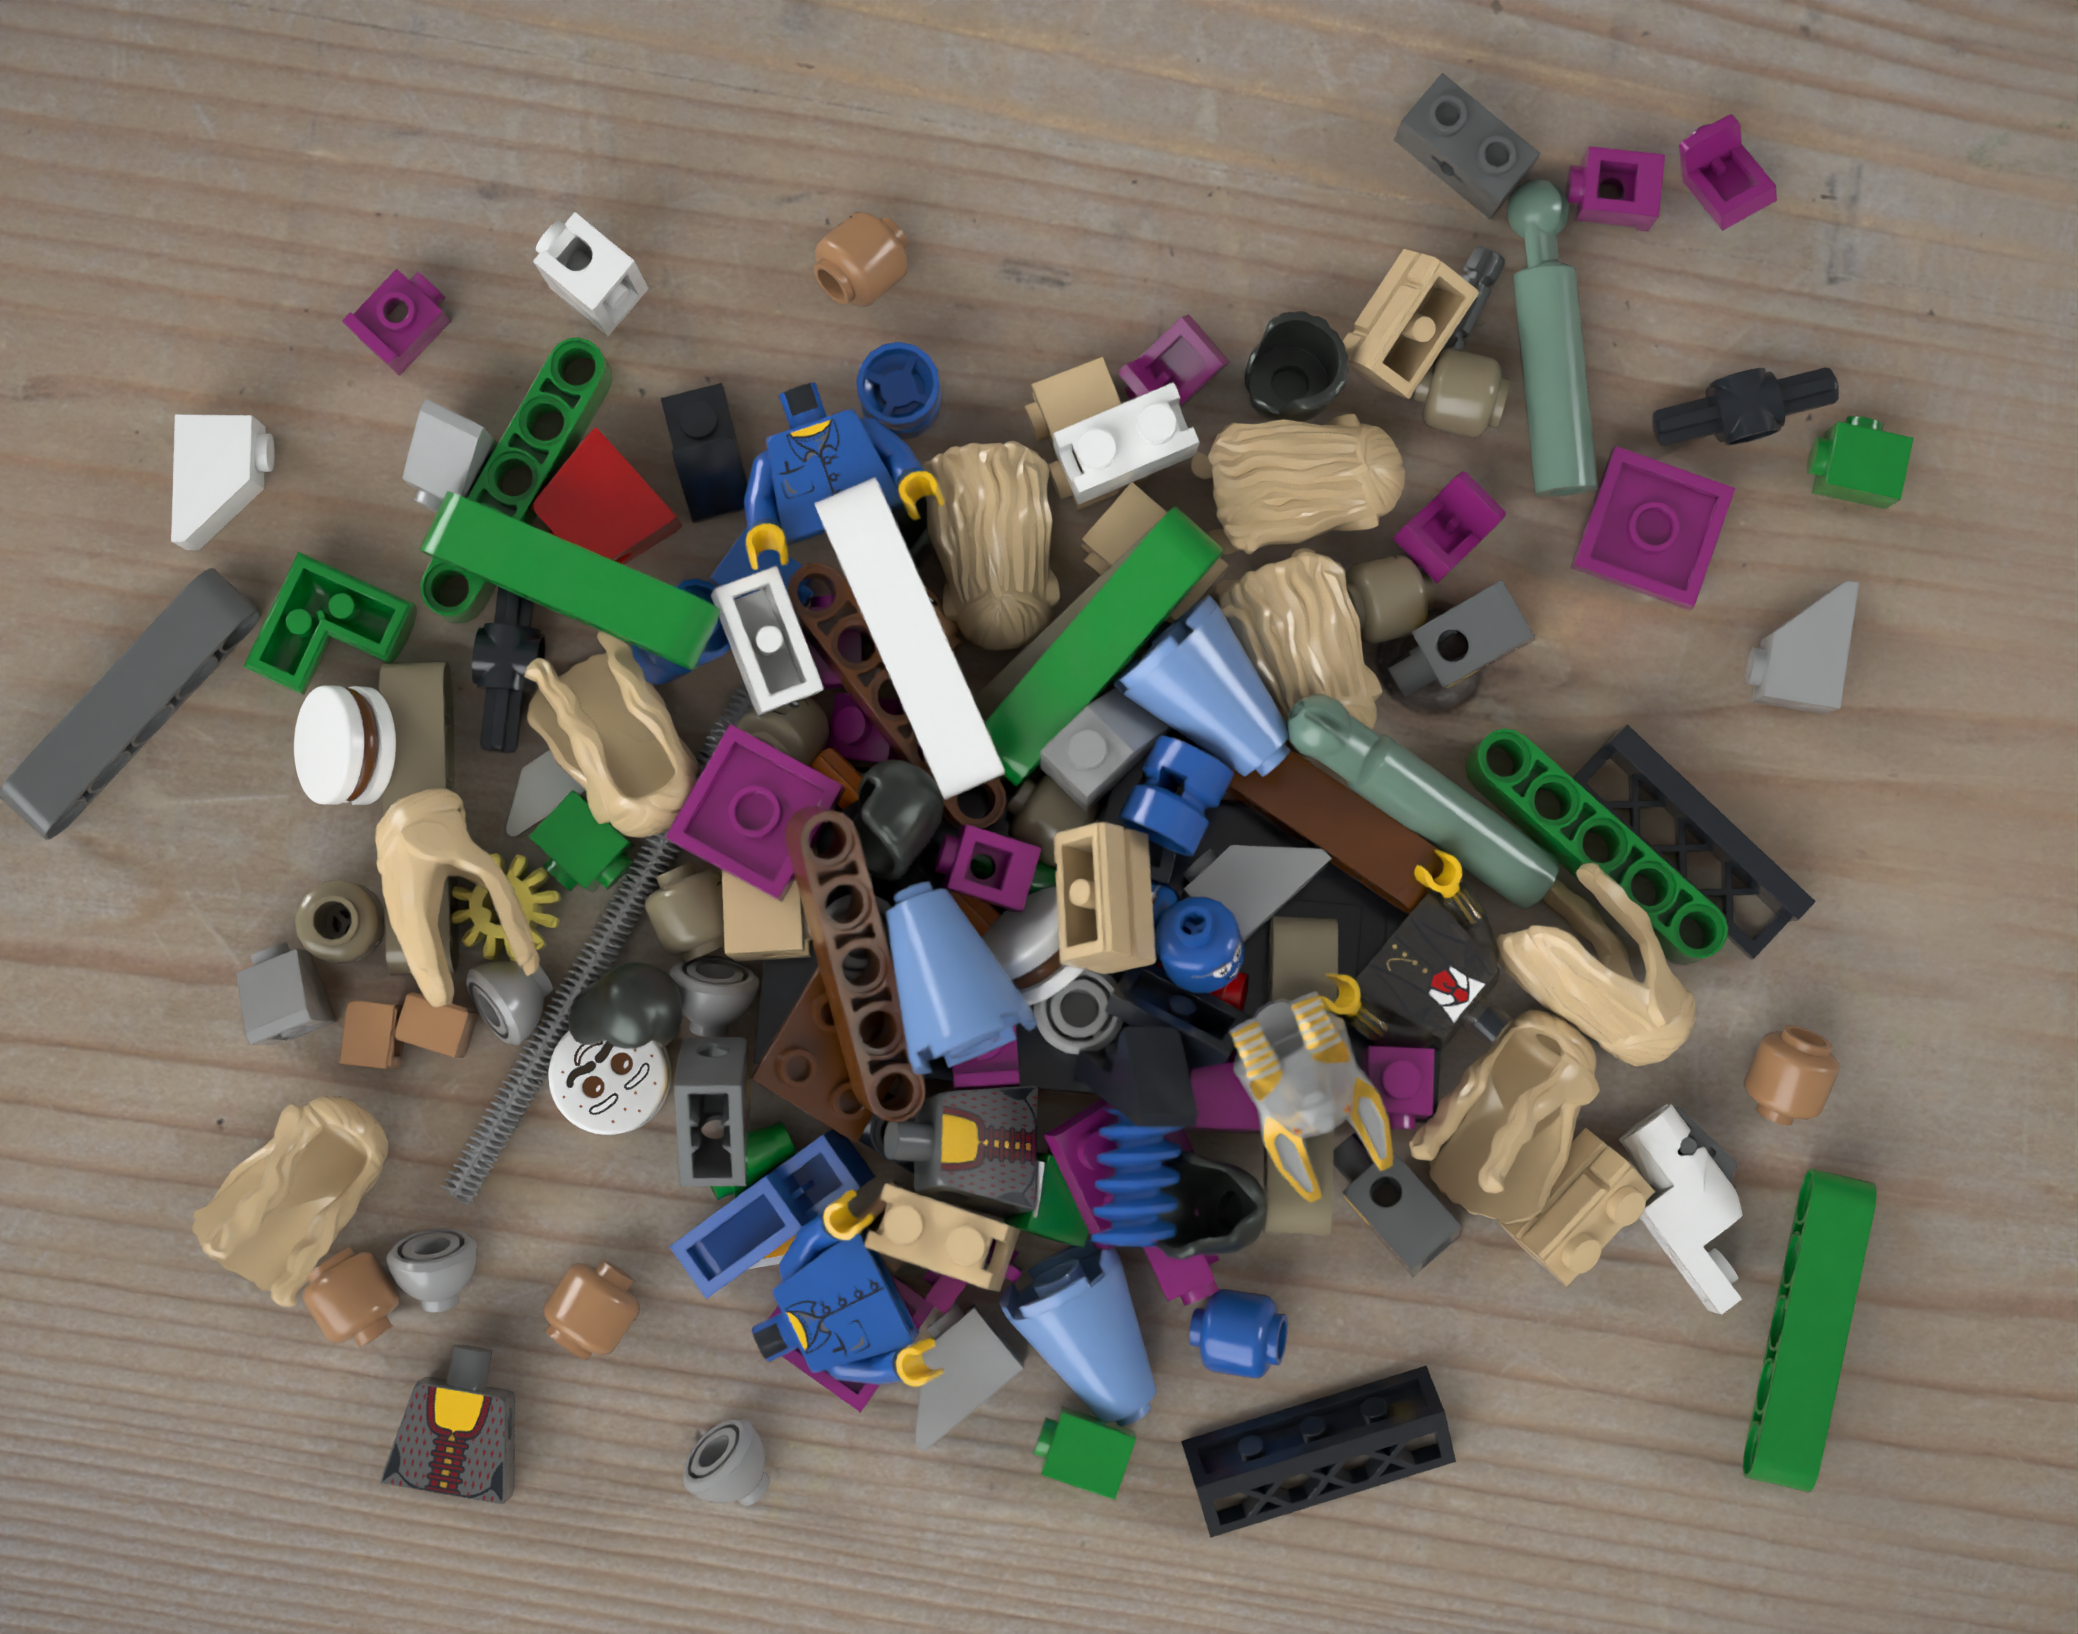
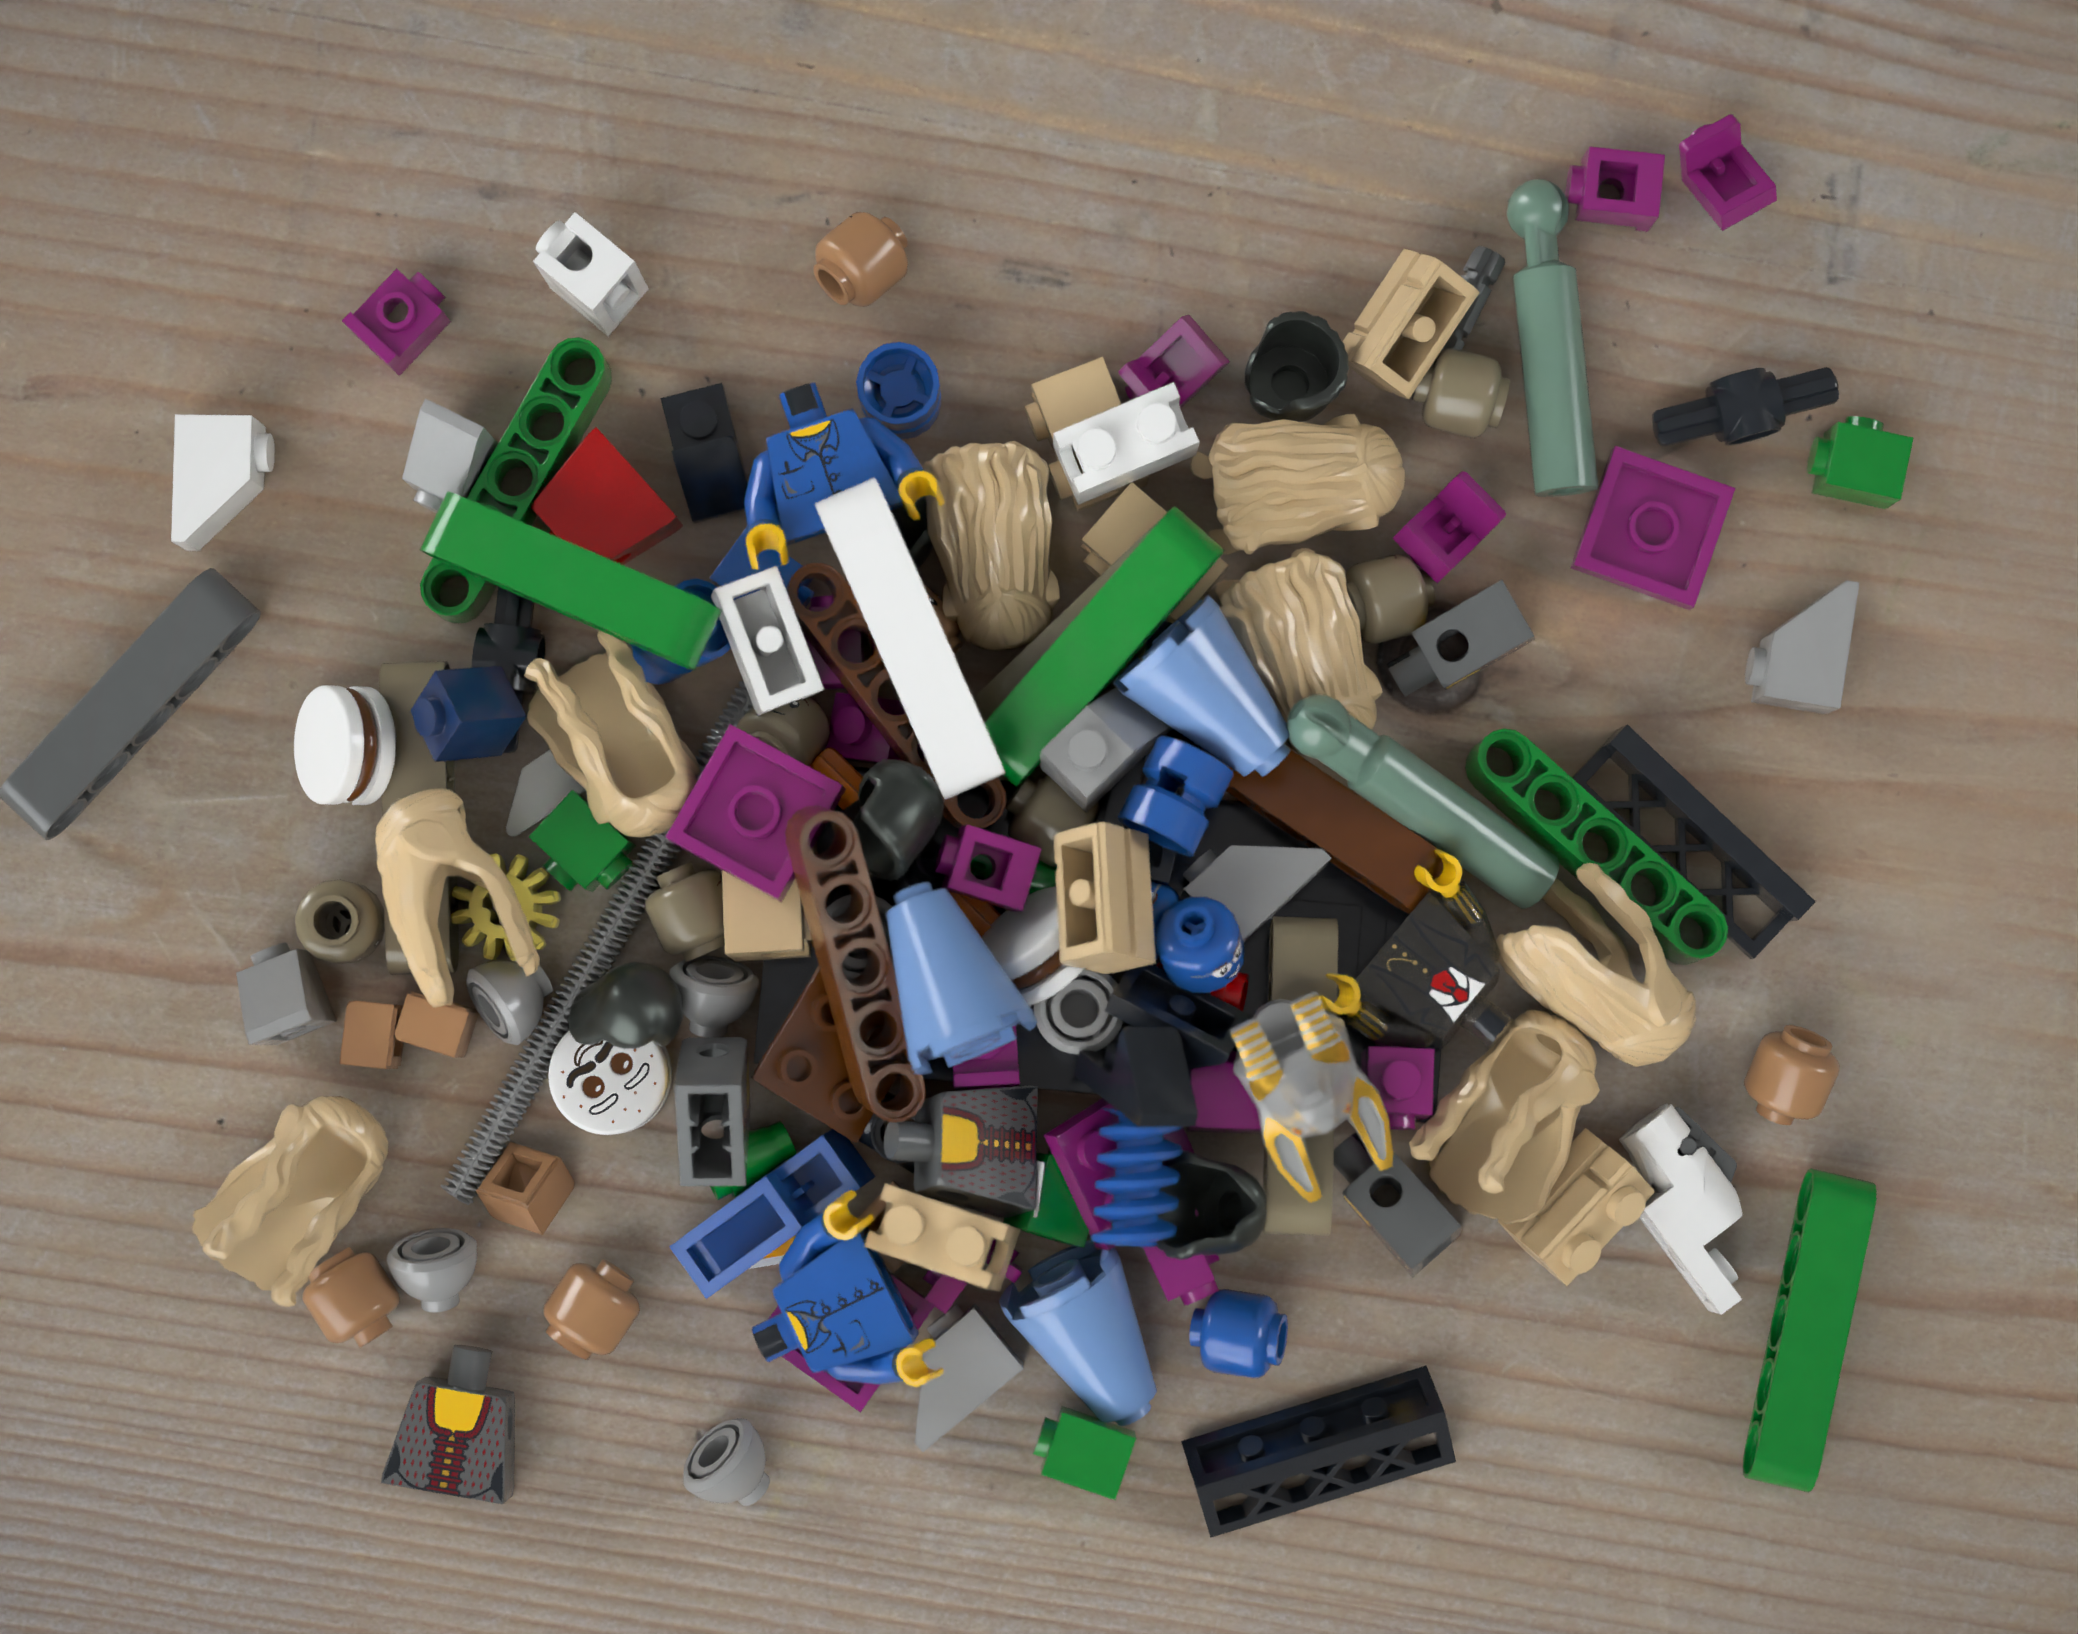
(323, 605): green brick -> none
(467, 713): none -> dark blue brick
(526, 1188): none -> medium nougat slope
(1466, 146): dark grey brick -> none

